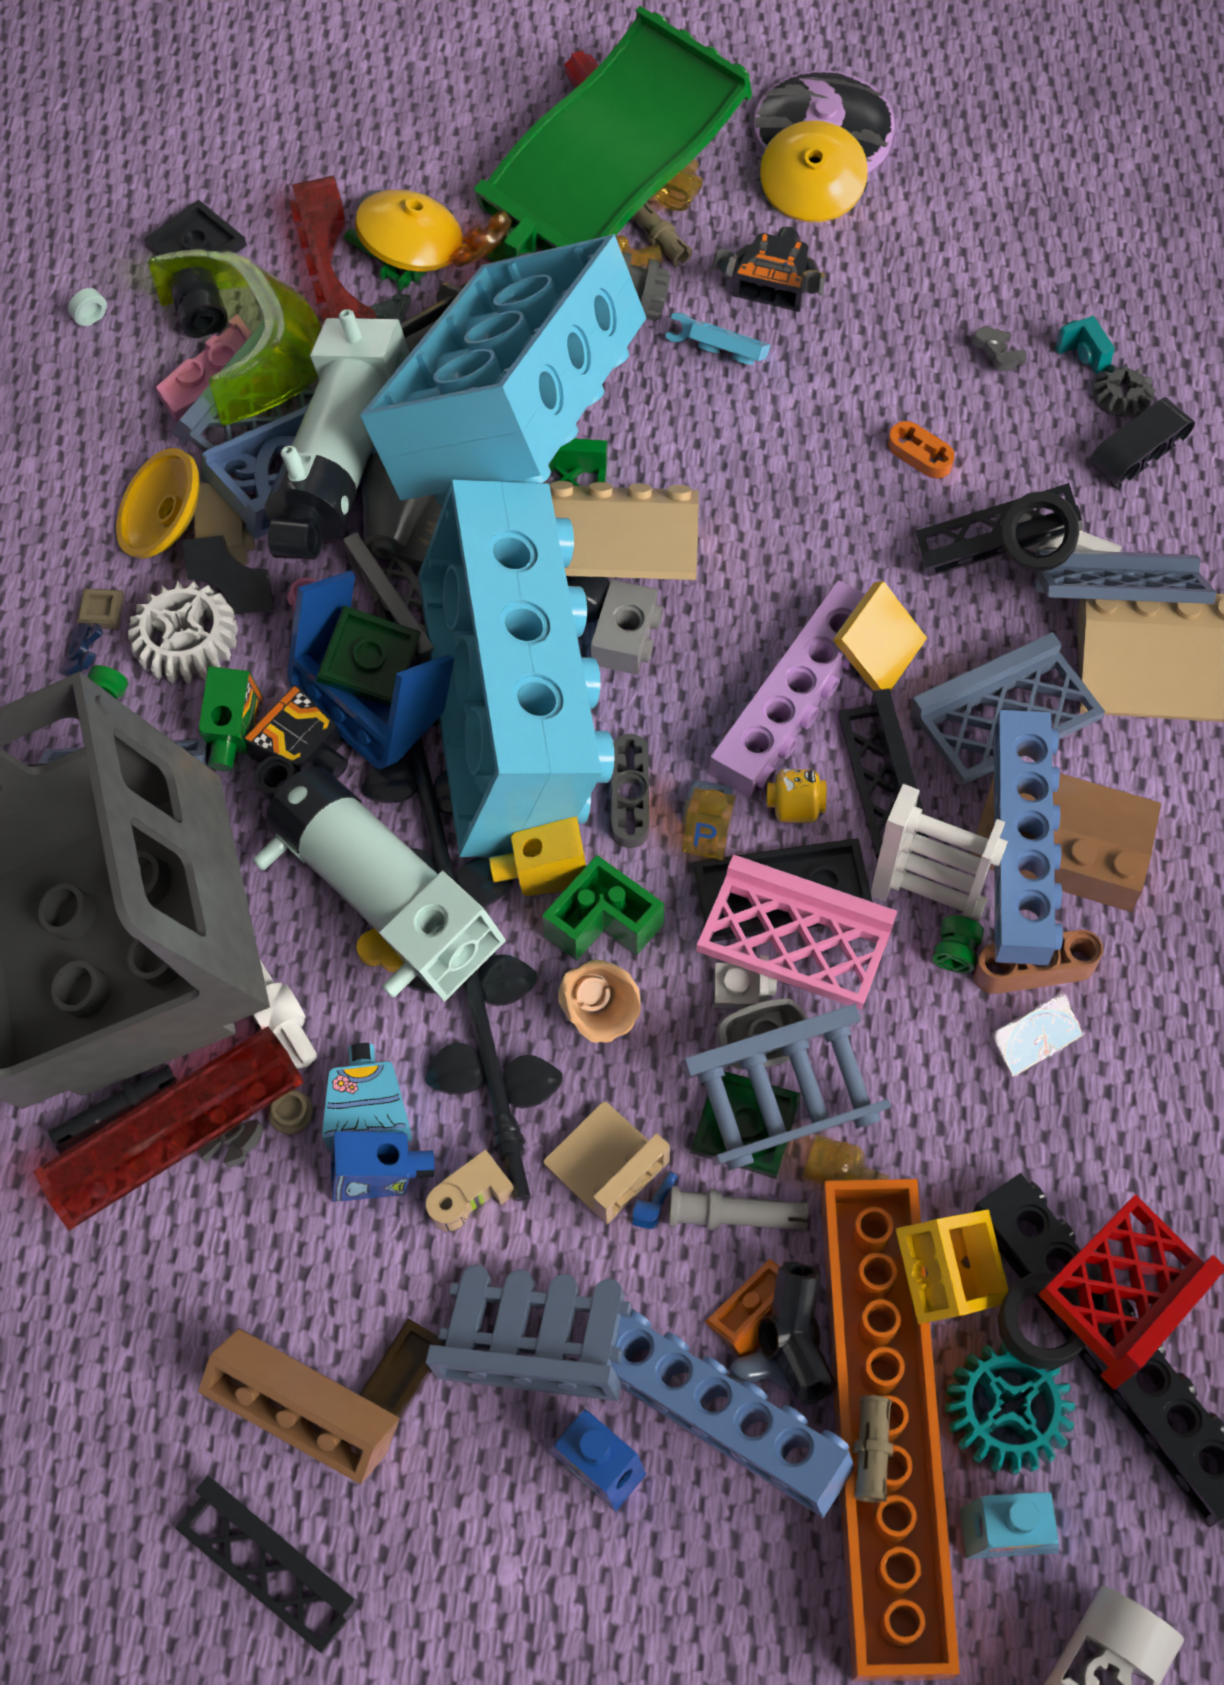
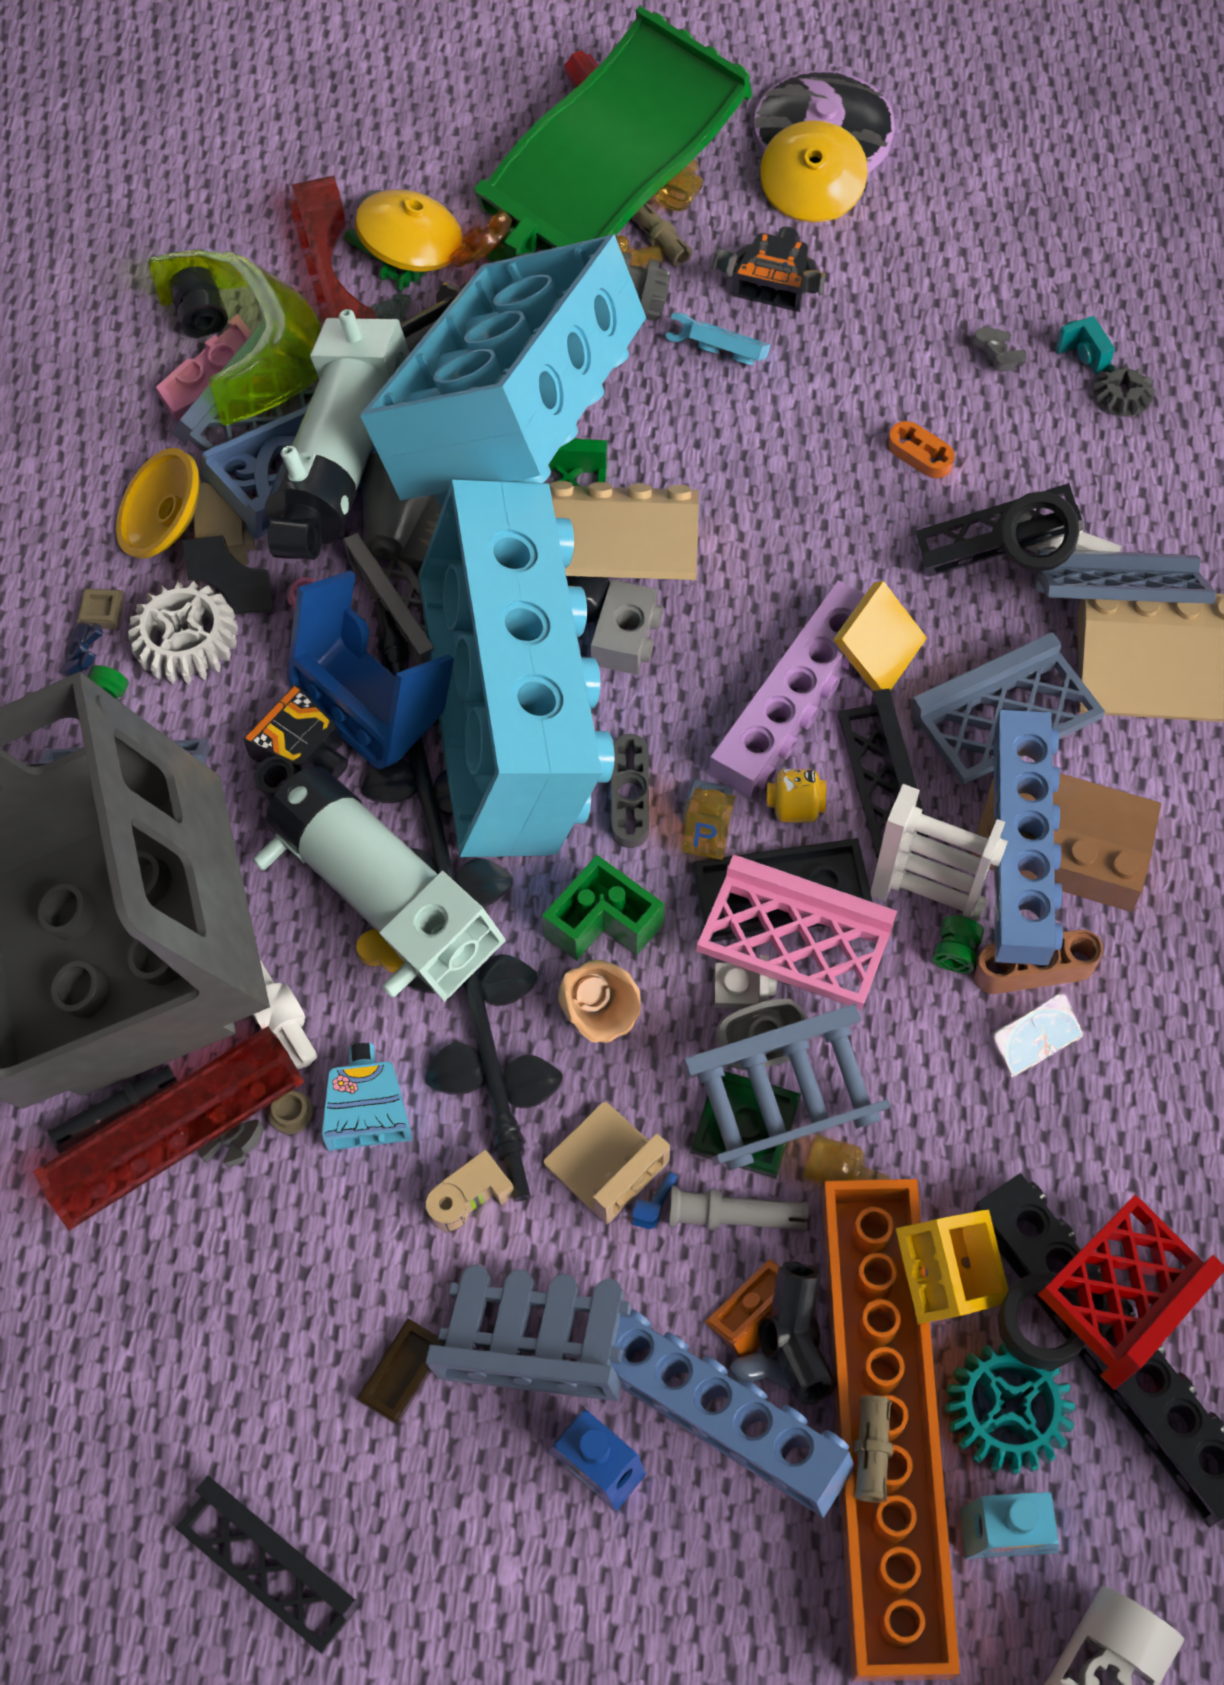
(87, 307): light aqua tile -> none
(195, 229): black tile -> none
(228, 714): green torso -> none
(298, 1405): medium nougat brick -> none
(367, 655): dark green tile -> none
(375, 1165): blue torso -> none
(543, 858): yellow torso -> none
(1140, 441): black beam -> none

